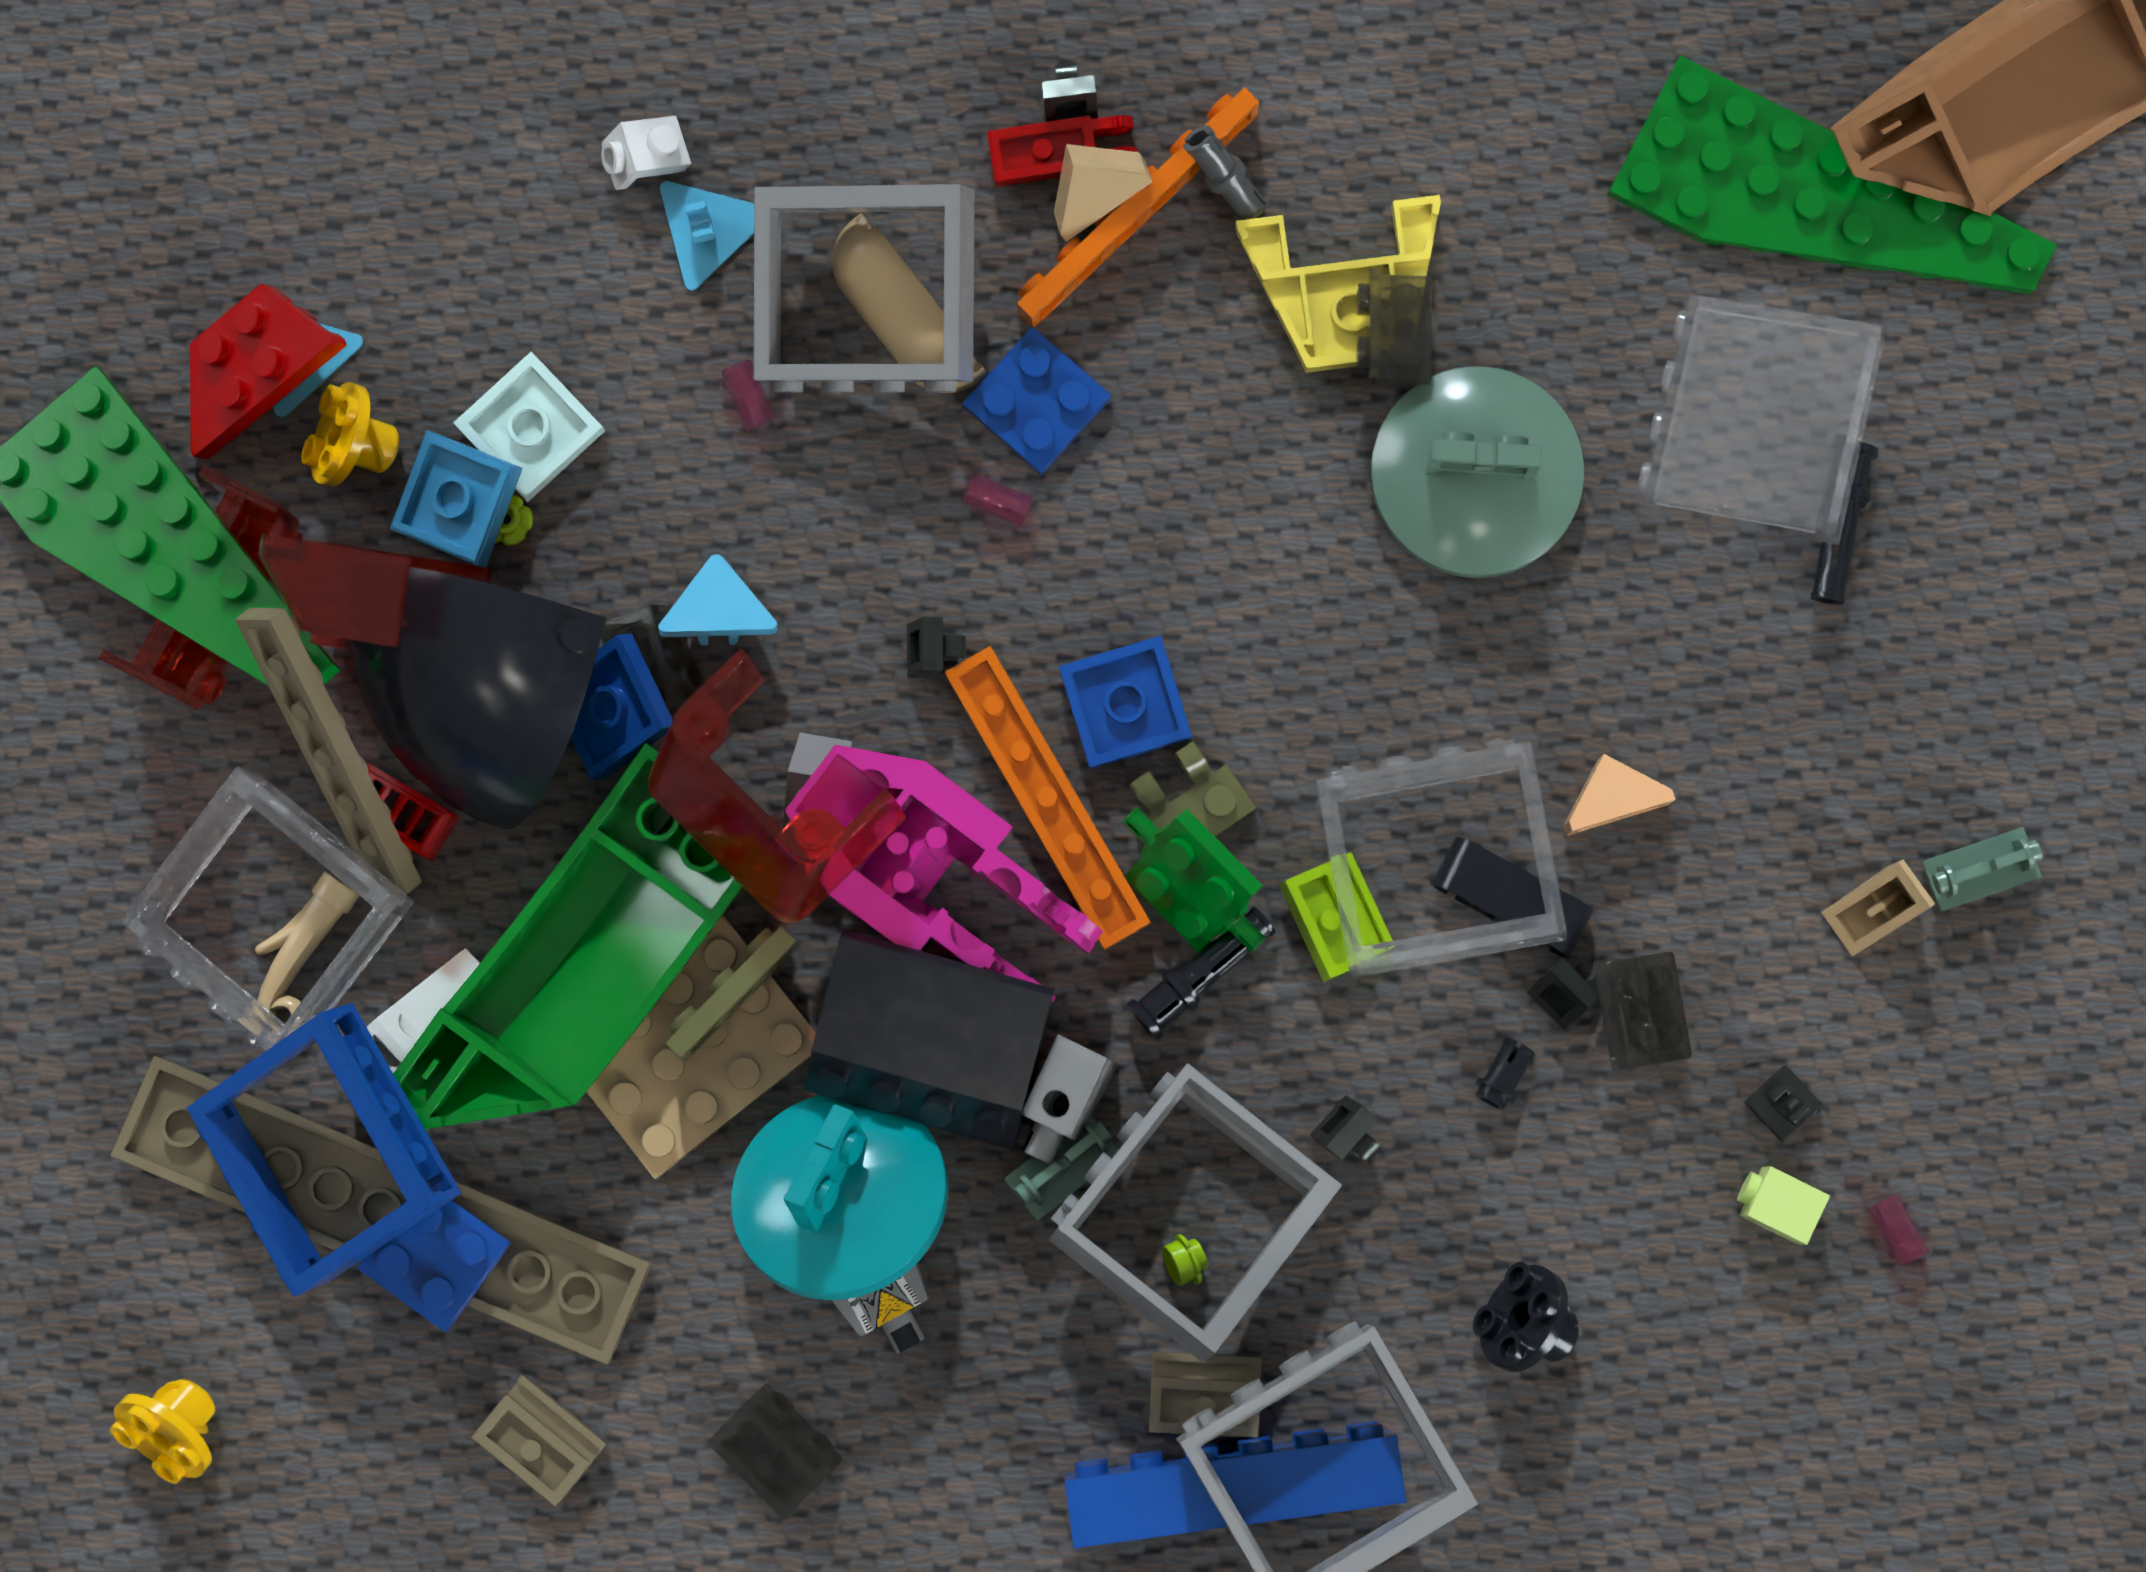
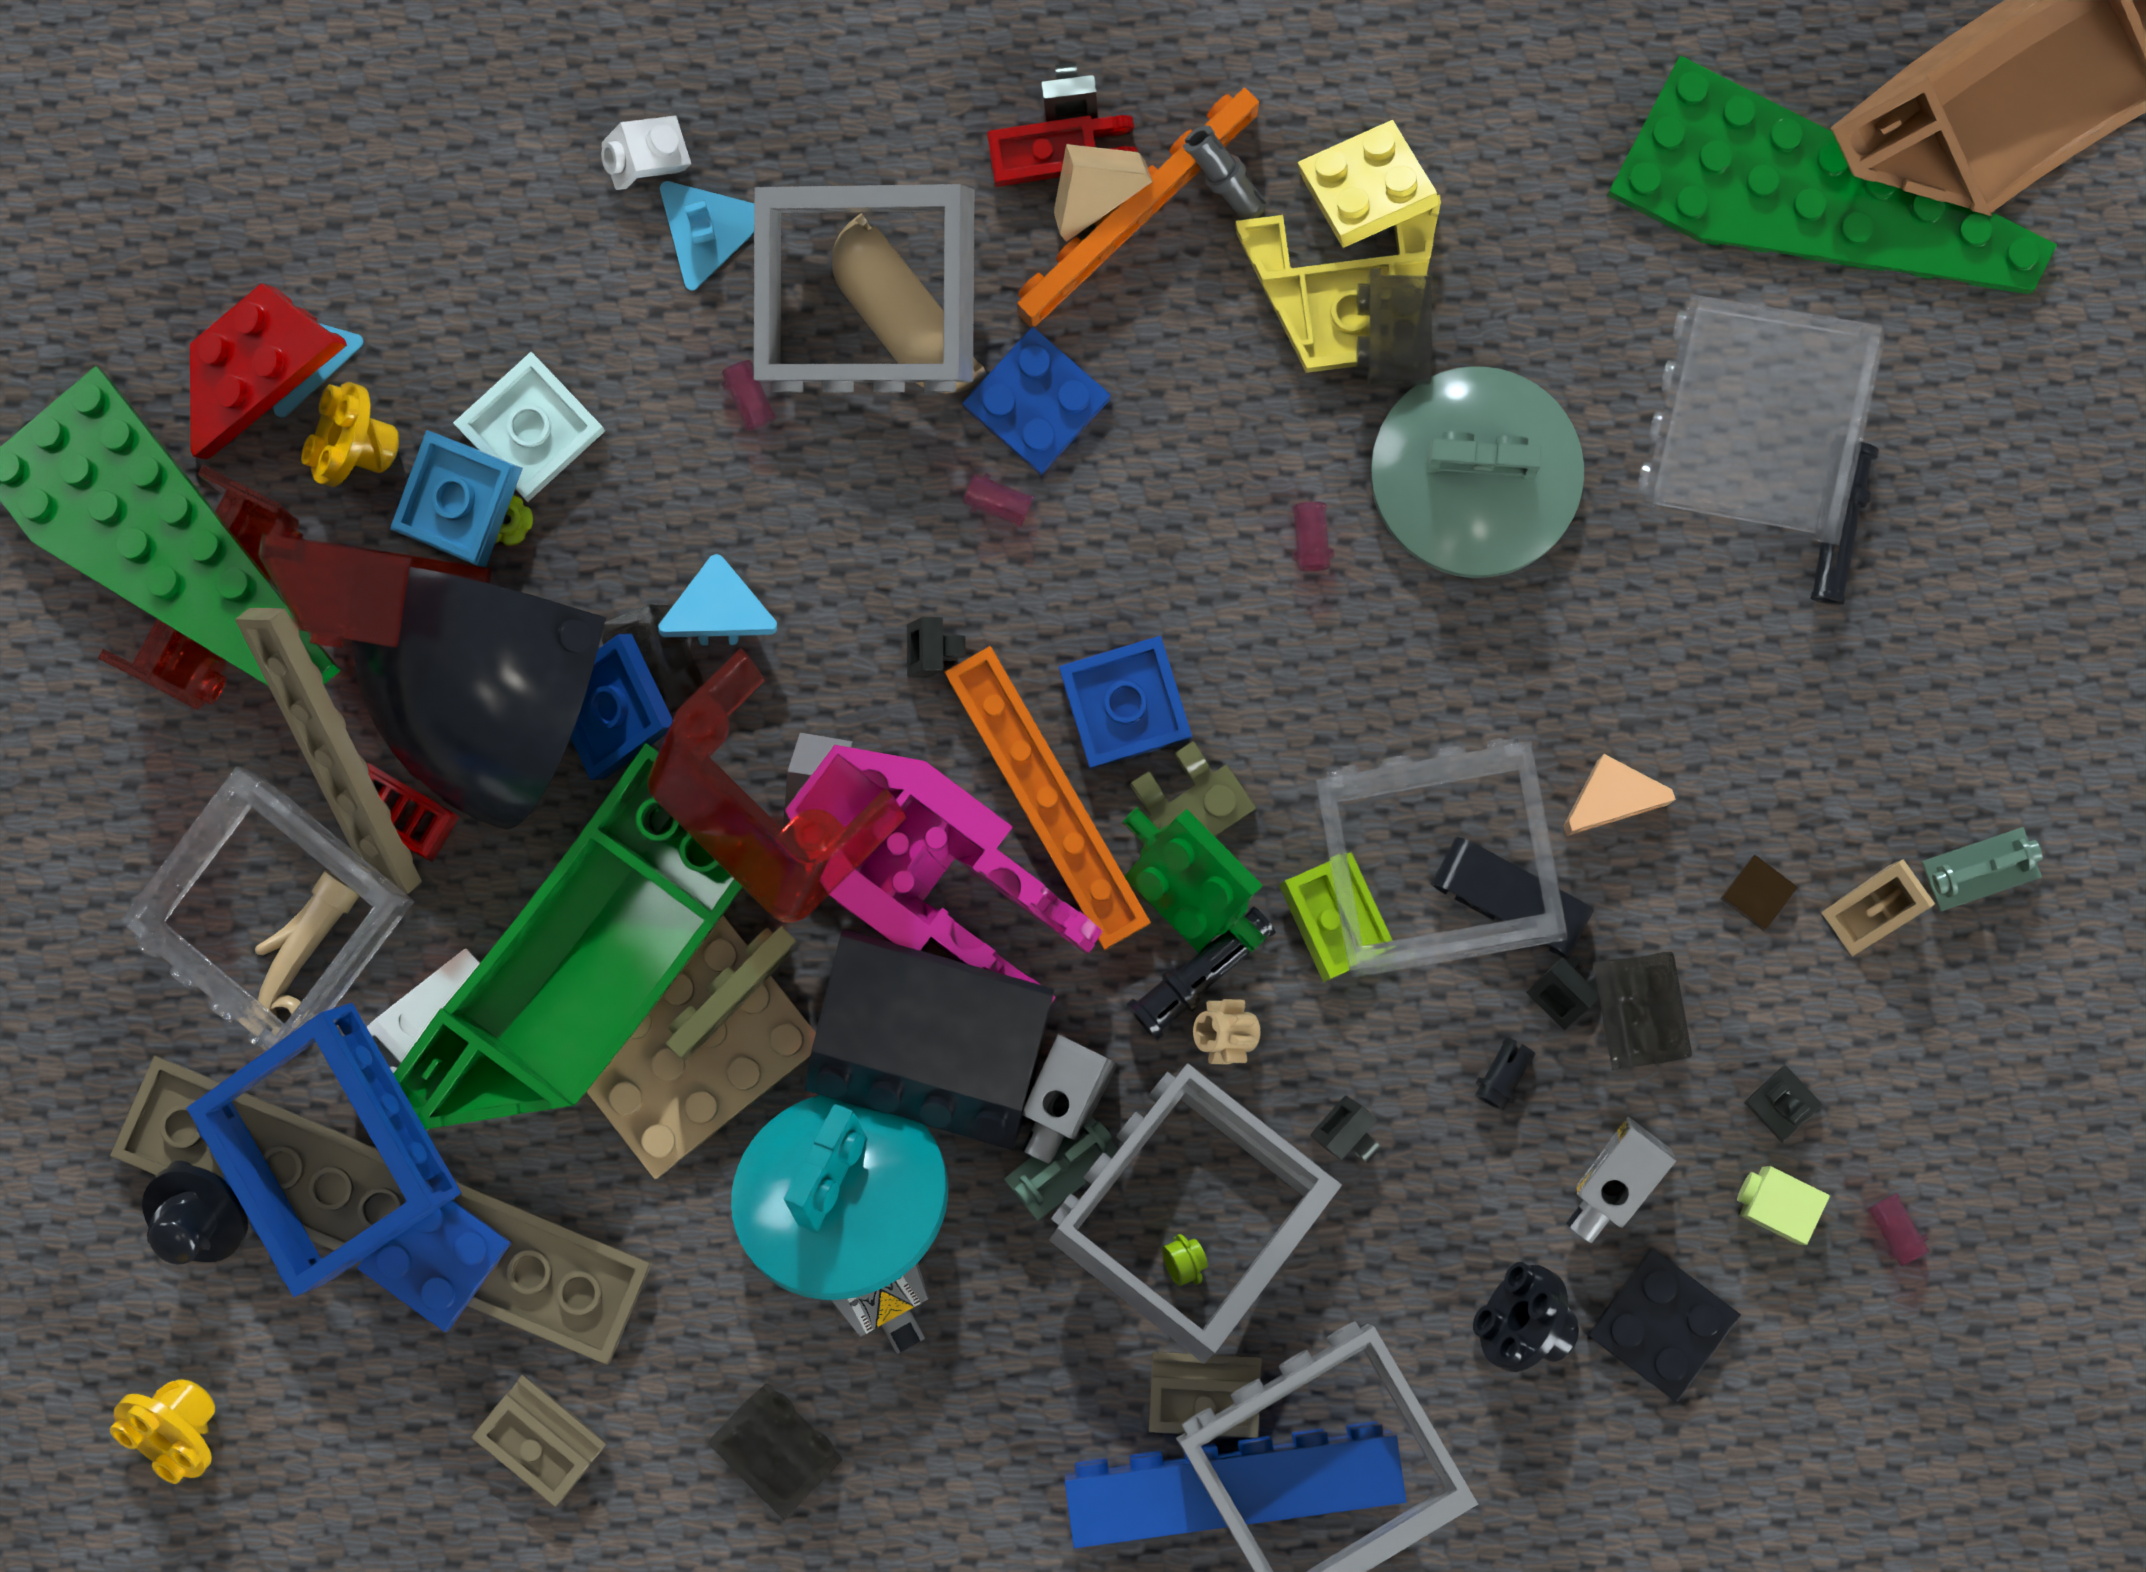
(192, 1215): none -> black plate
(1226, 1031): none -> tan gear
(1311, 537): none -> clear pink pin
(1368, 183): none -> light yellow plate
(1629, 1157): none -> light grey torso
(1663, 1325): none -> black plate
(1759, 892): none -> dark brown tile

